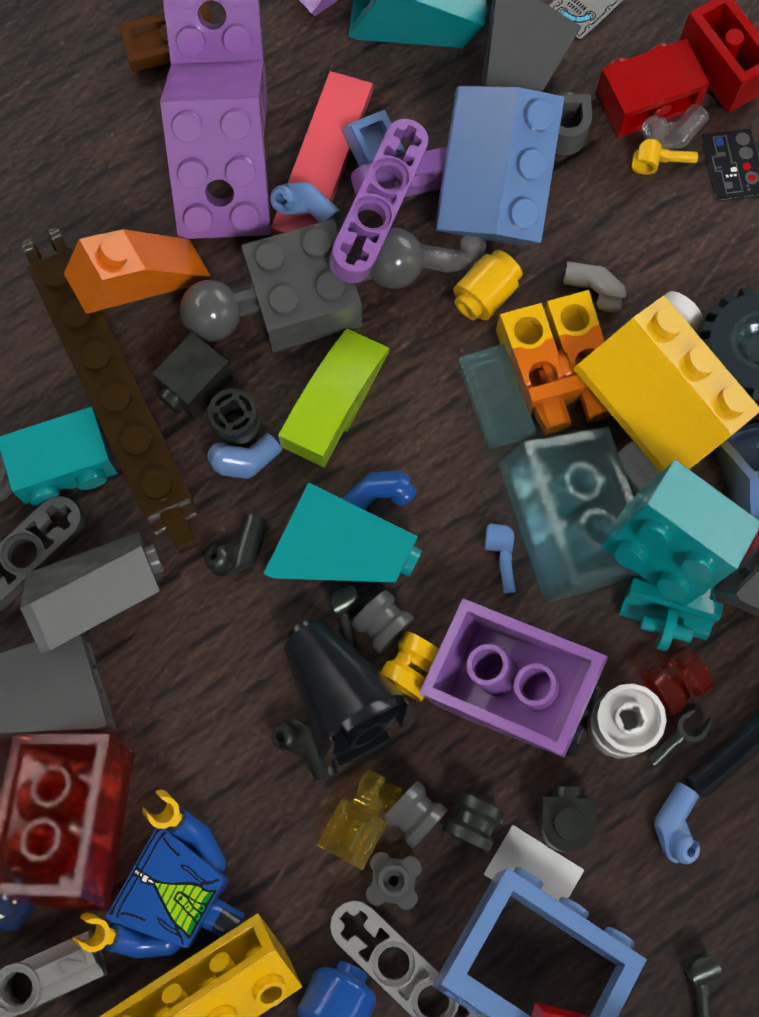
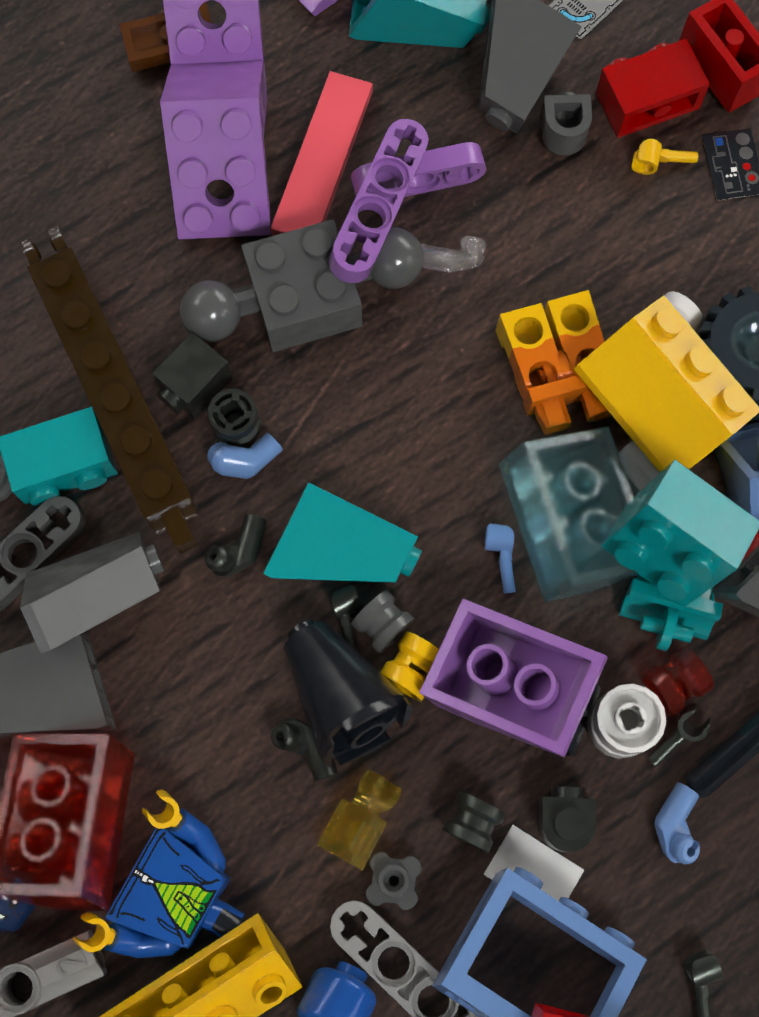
(131, 267): orange slope -> none
(303, 199): medium blue arm -> none
(332, 397): lime slope -> none
(366, 136): medium blue tile -> none
(382, 485): blue arm -> none
(415, 814): dark grey wheel -> none
(487, 285): yellow brick -> none
(496, 396): clear light blue tile -> none
(499, 164): medium blue slope -> none
(600, 280): light grey arm -> none
(676, 134): clear arm -> none

